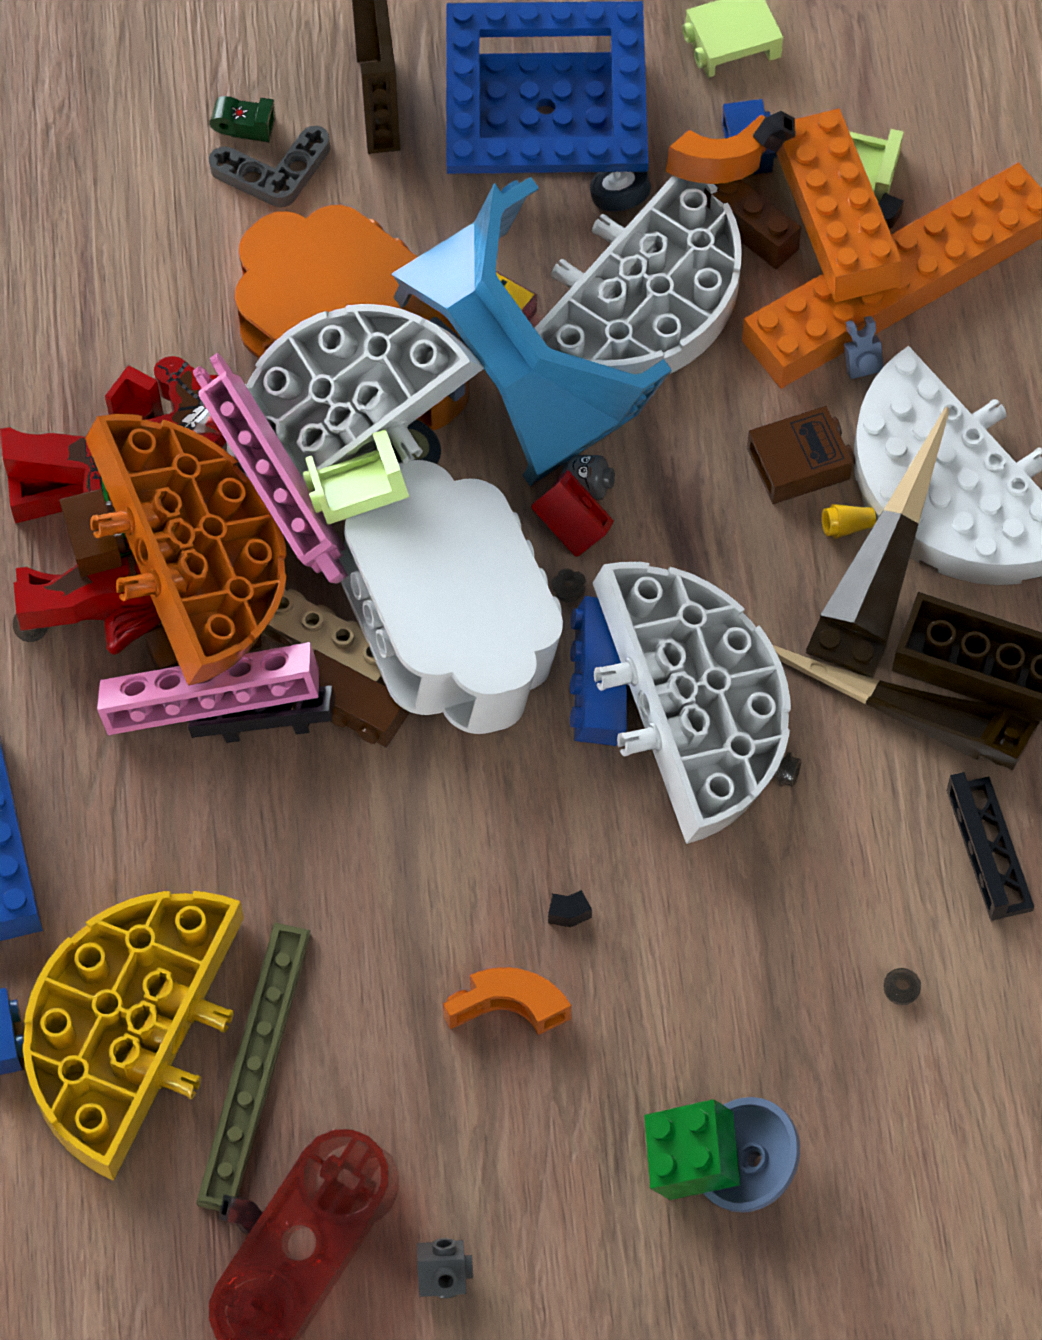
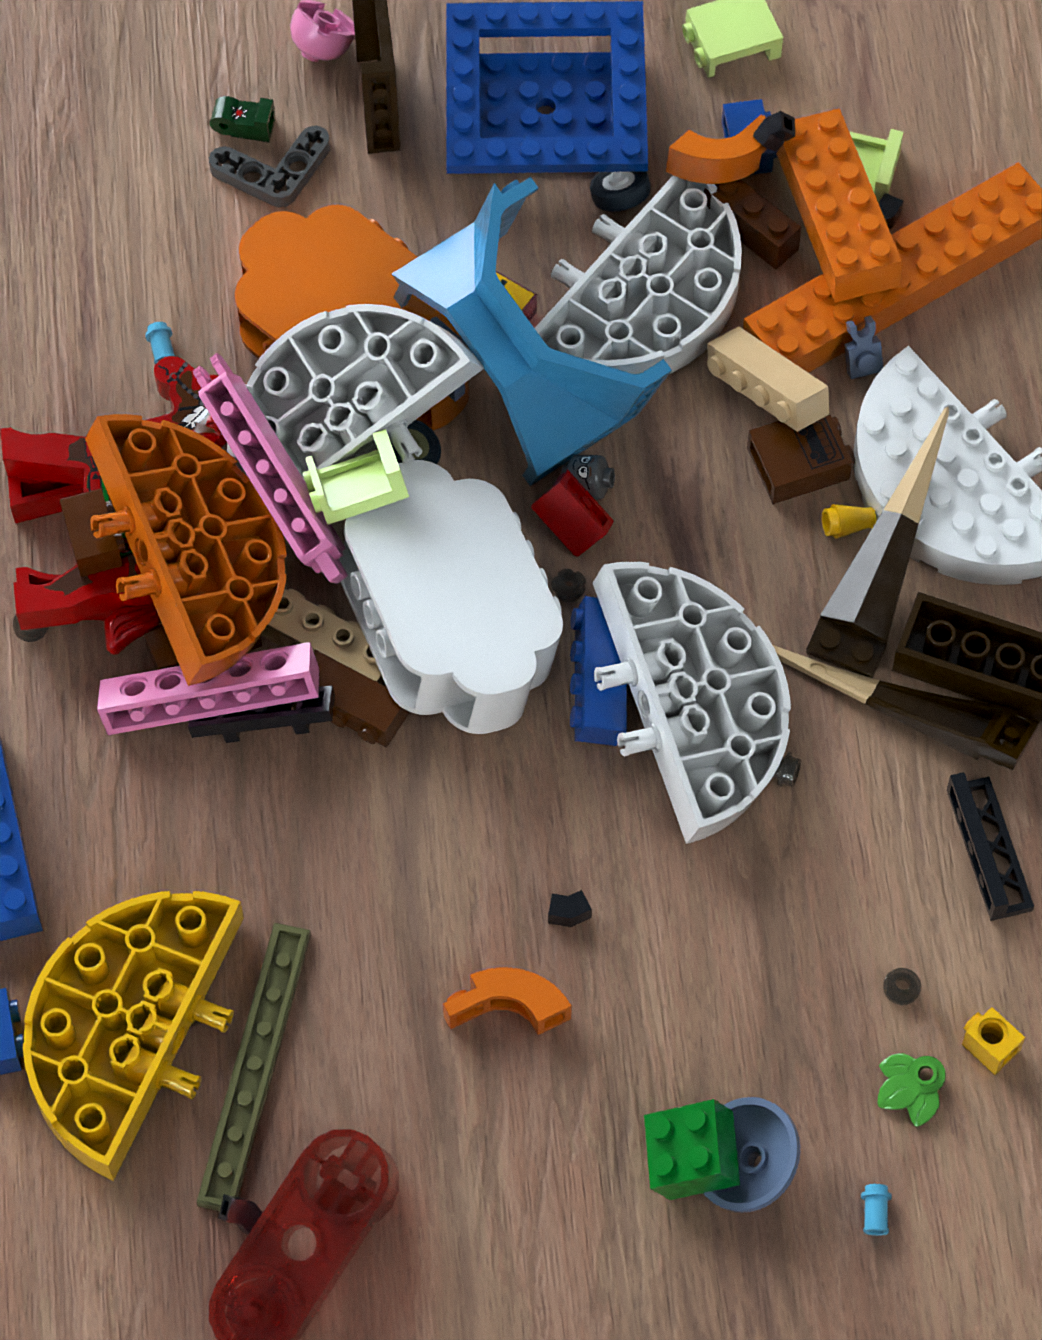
(135, 395): red panel -> none
(159, 336): none -> medium azure pin
(319, 32): none -> bright pink cylinder
(443, 1268): dark grey brick -> none
(768, 379): none -> tan brick
(876, 1209): none -> medium azure pin
(907, 1090): none -> bright green plate
(992, 1055): none -> yellow brick

